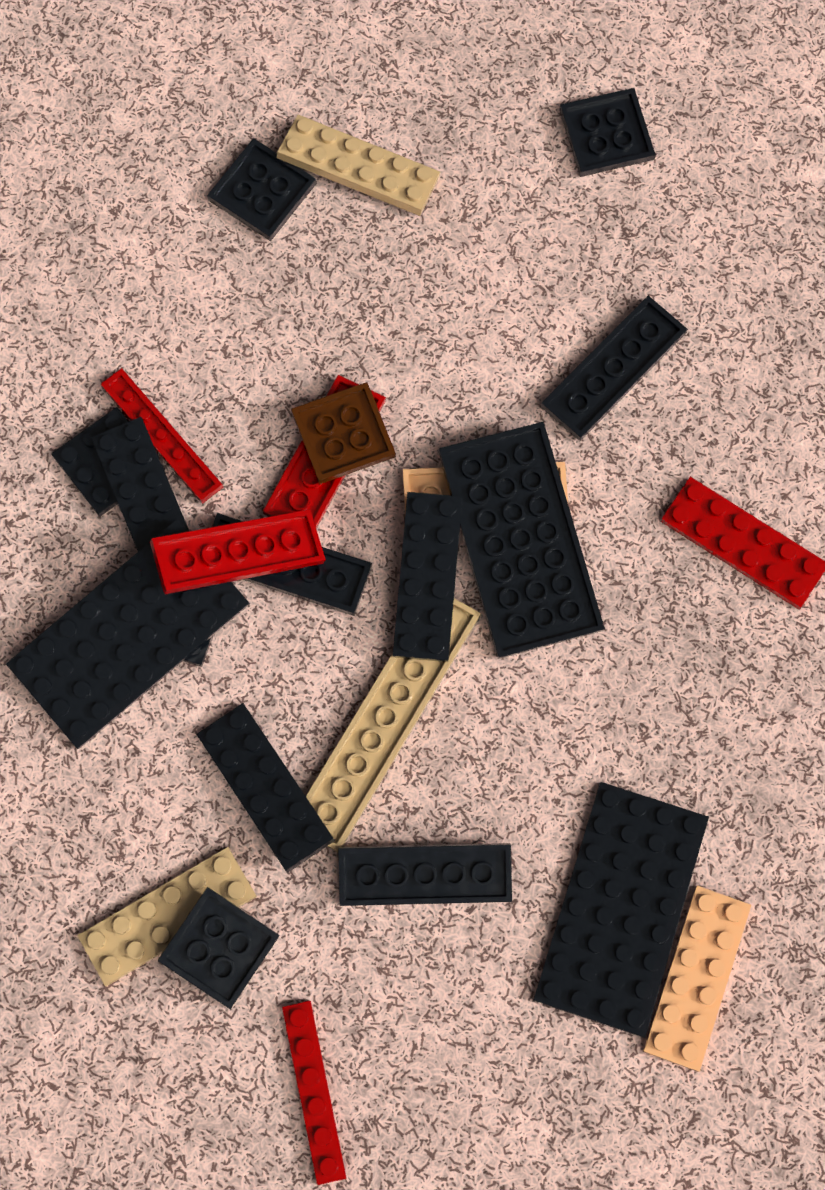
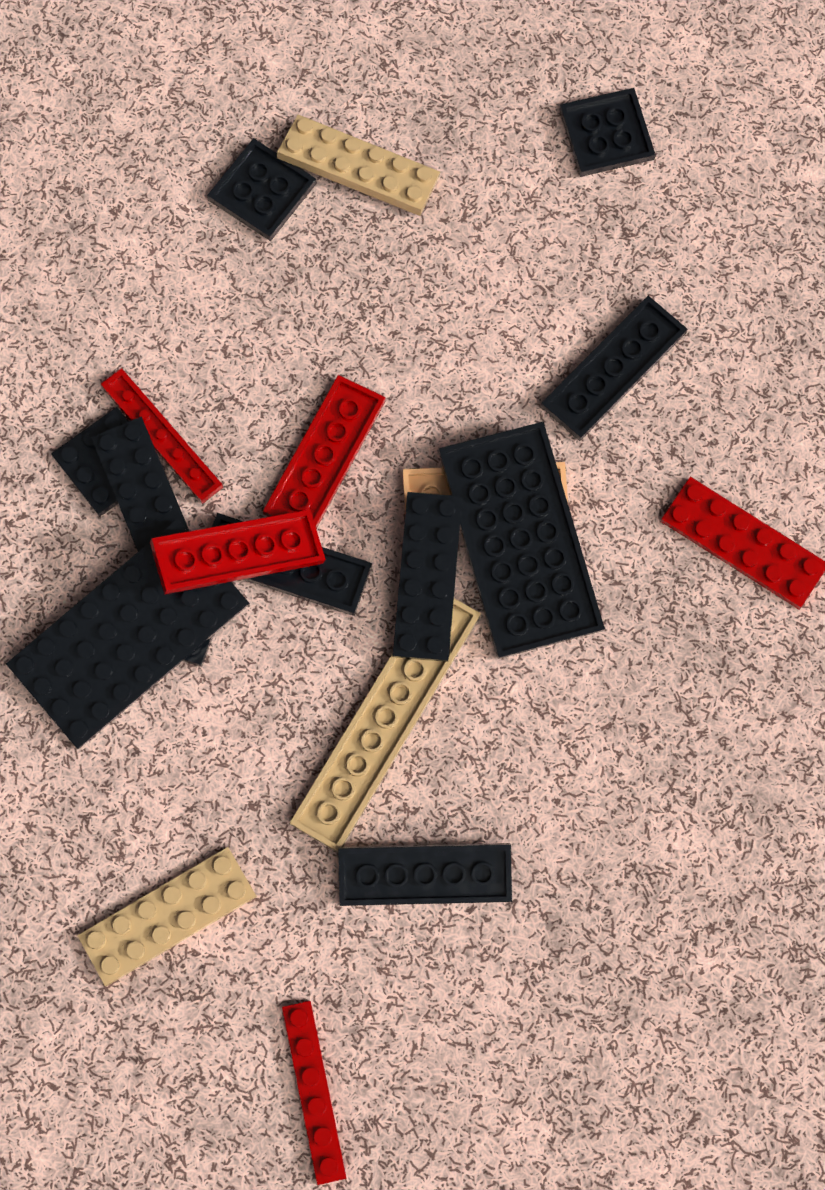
(218, 947): black plate -> none
(265, 788): black plate -> none
(343, 433): reddish brown plate -> none
(621, 909): black plate -> none
(697, 978): light nougat plate -> none

